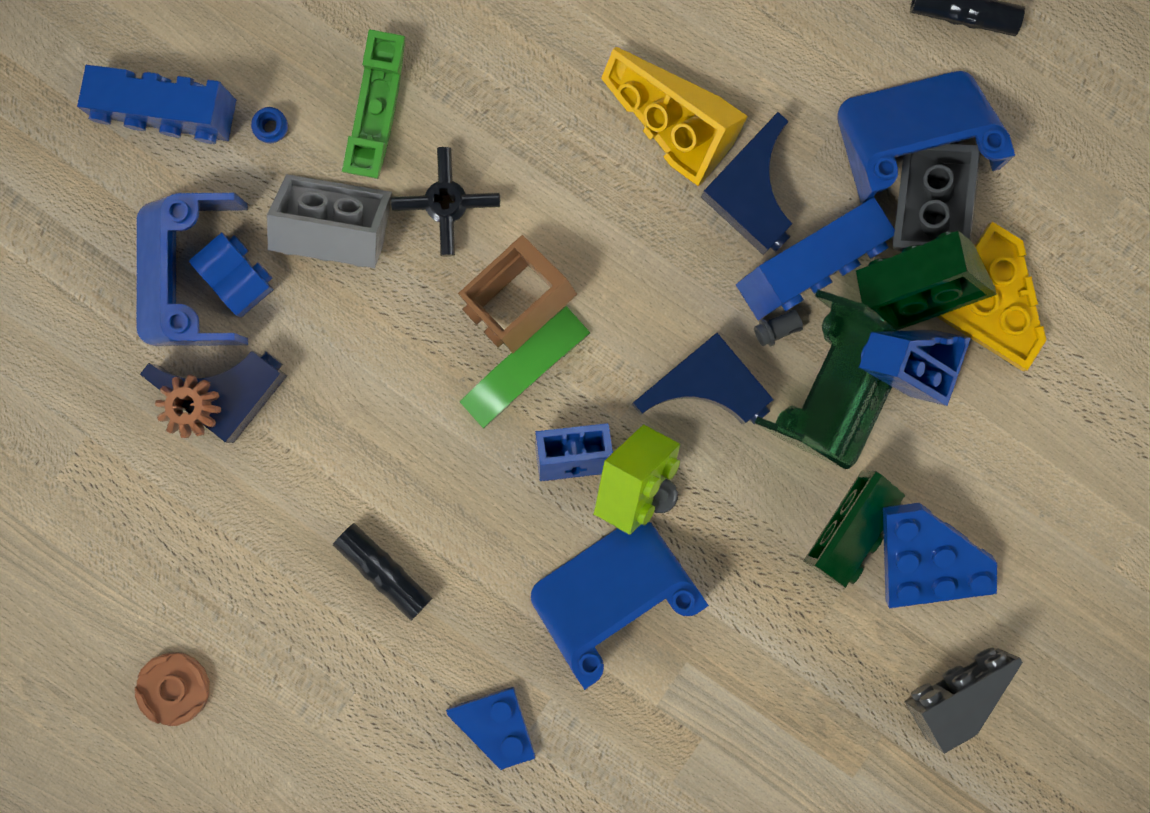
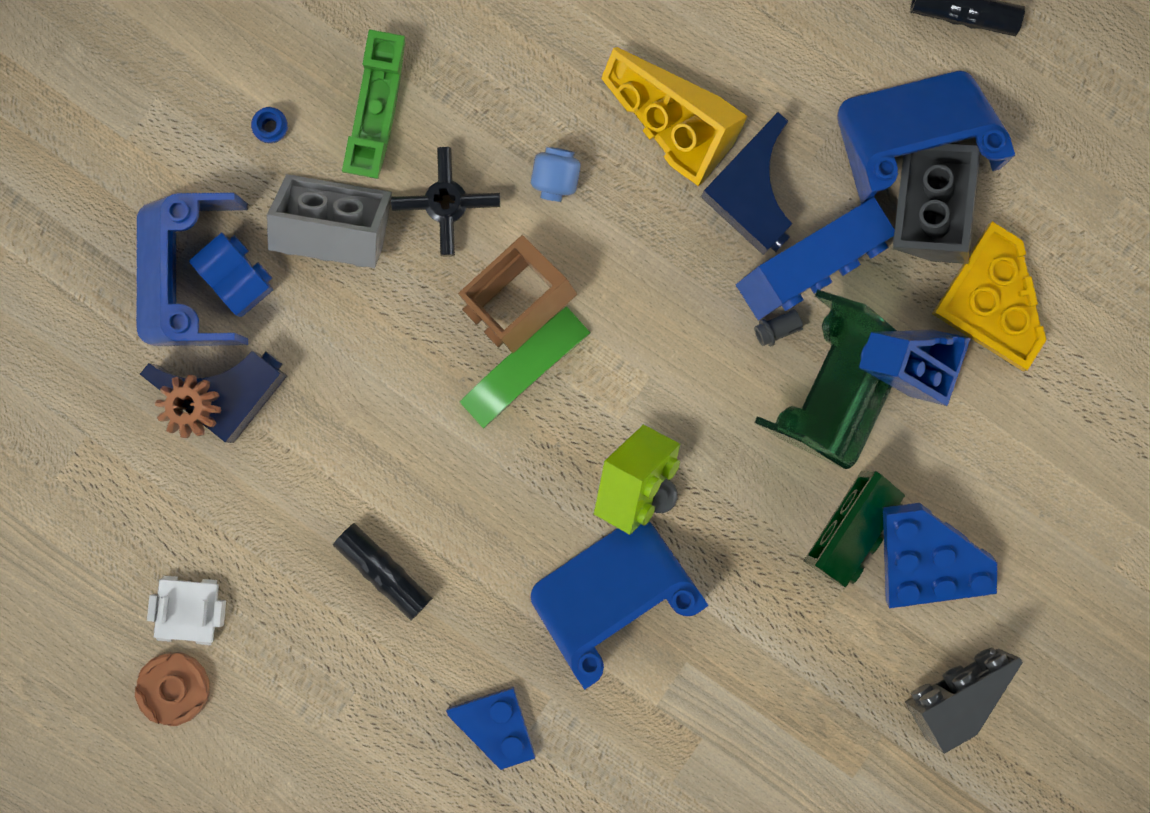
(157, 103): blue wedge -> none
(186, 610): none -> white piece
(555, 173): none -> medium blue head
(572, 451): blue brick -> none
(714, 376): dark blue arch -> none
(925, 281): dark green slope -> none

